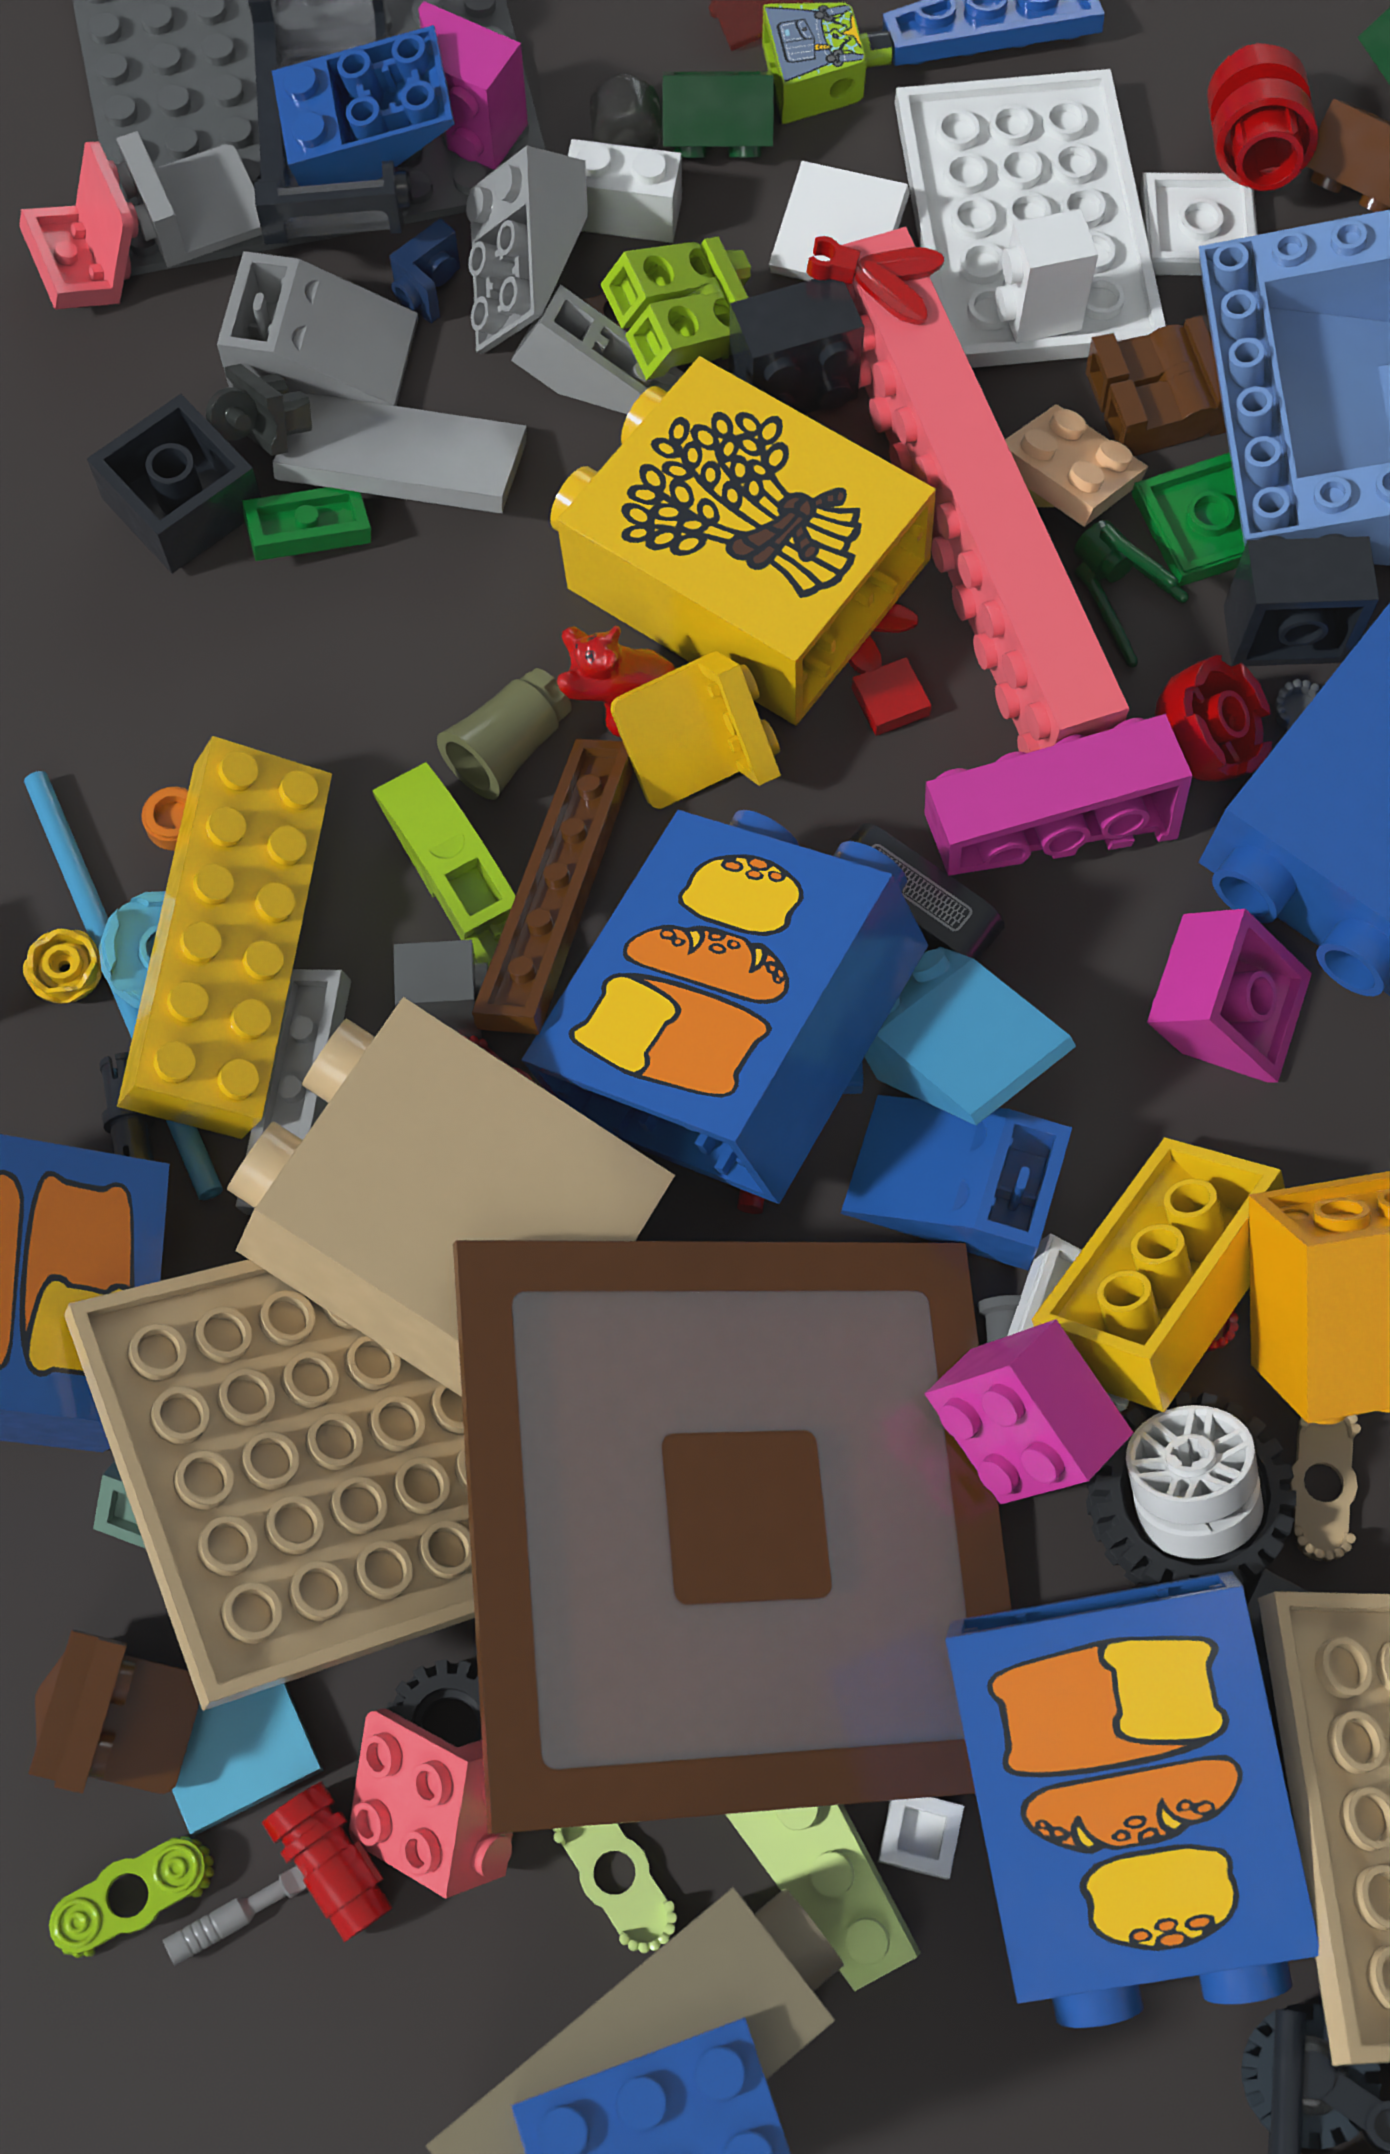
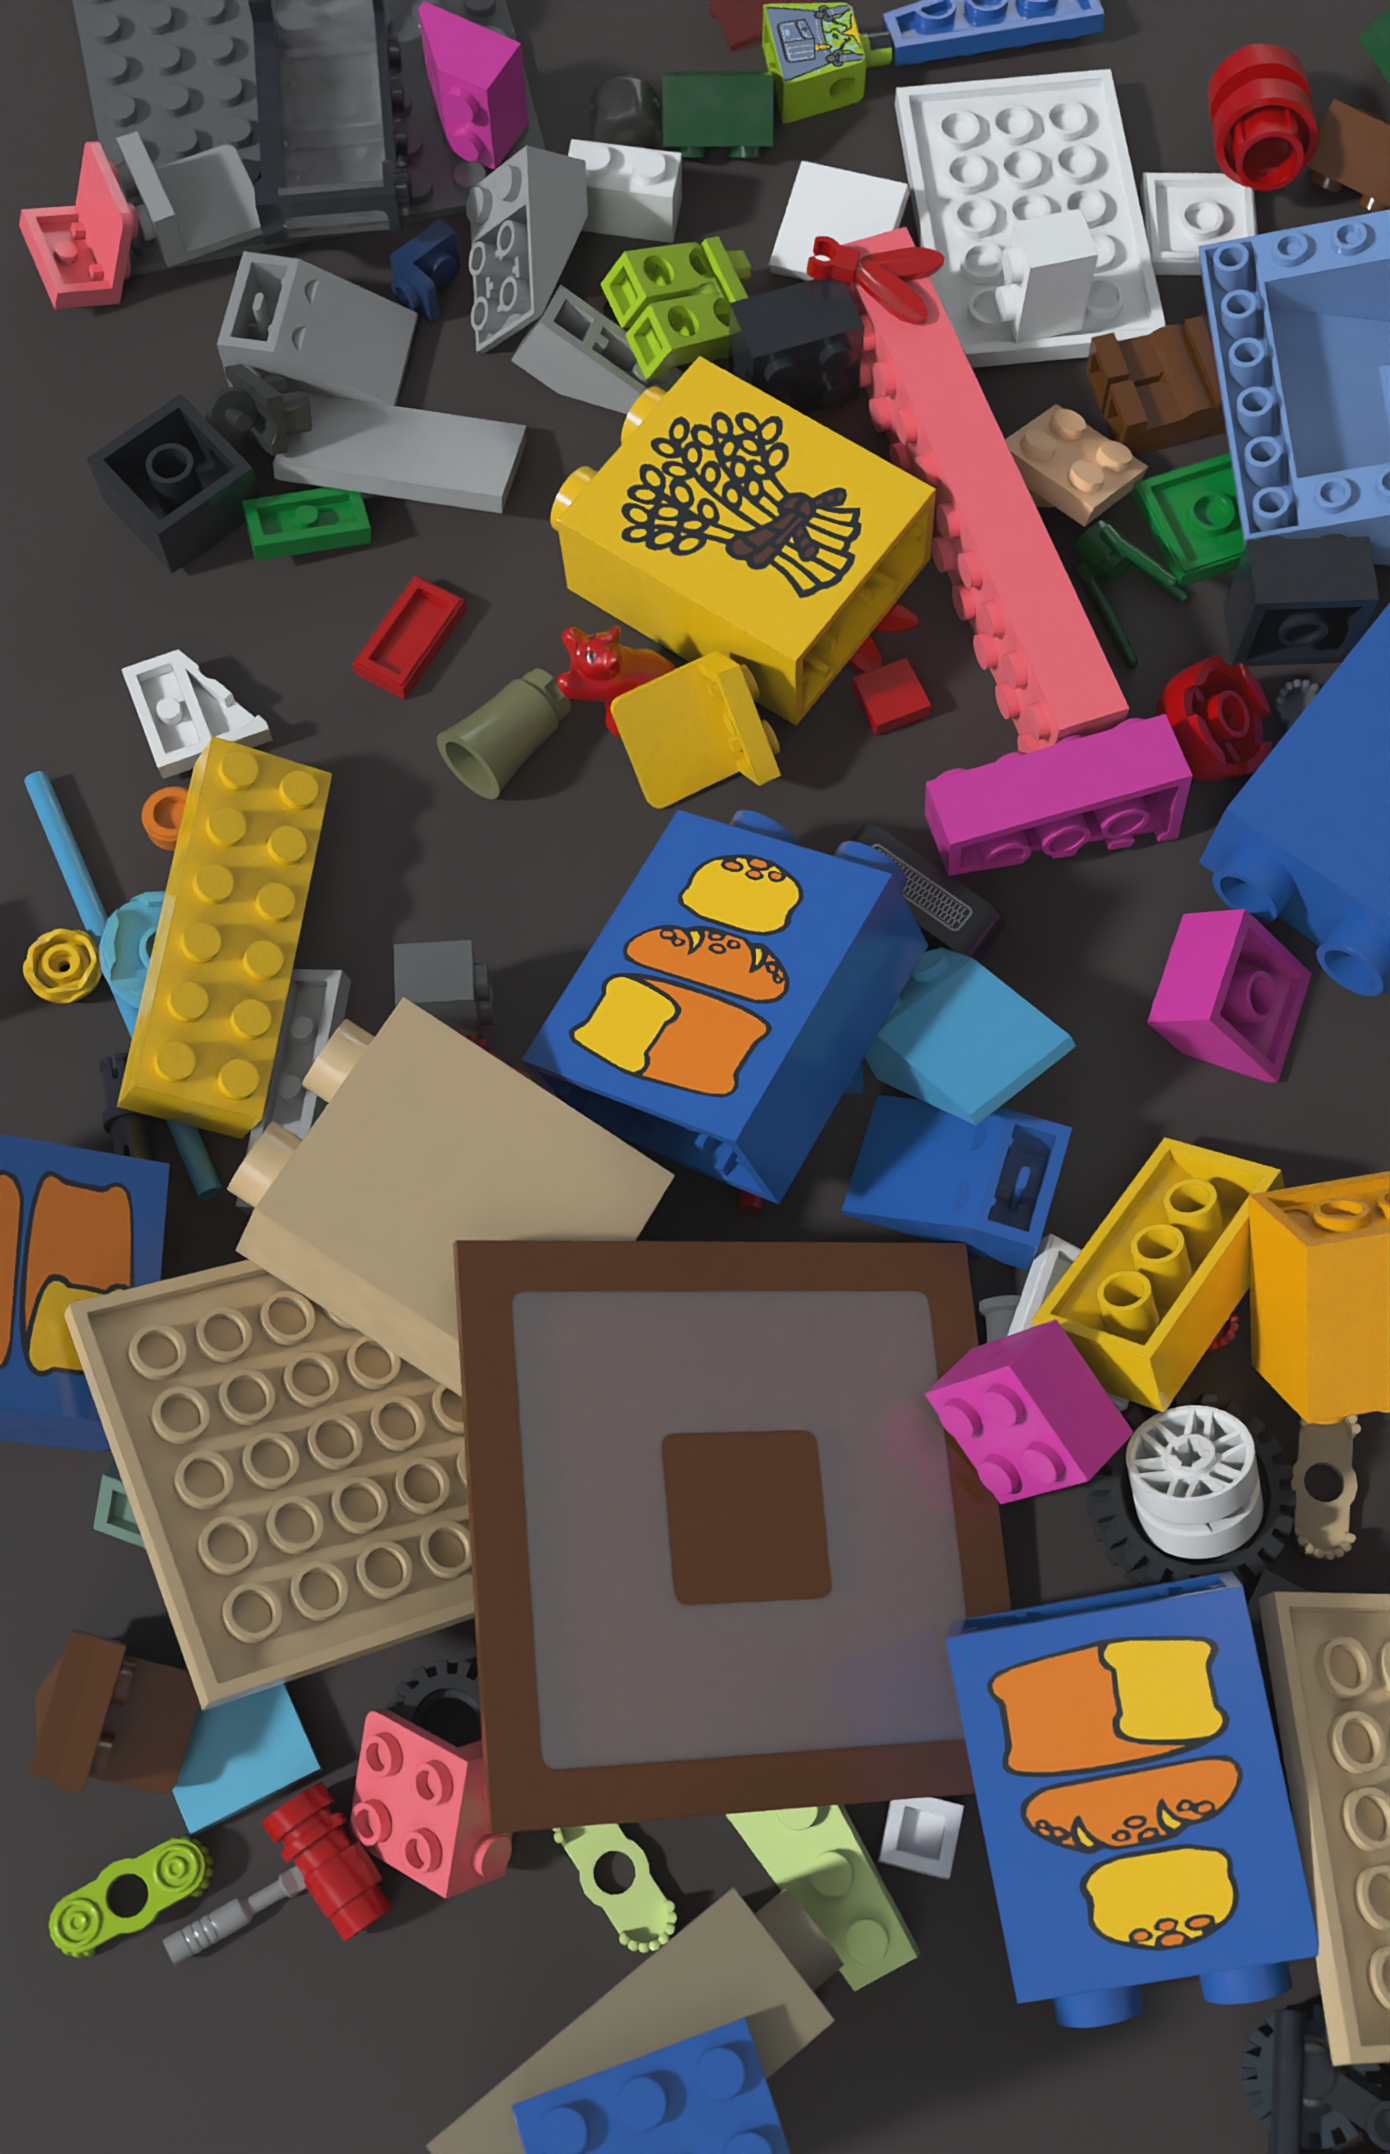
(185, 709): none -> white wing
(362, 108): blue slope -> none
(409, 637): none -> red tile
(448, 856): lime slope -> none
(554, 889): reddish brown plate -> none

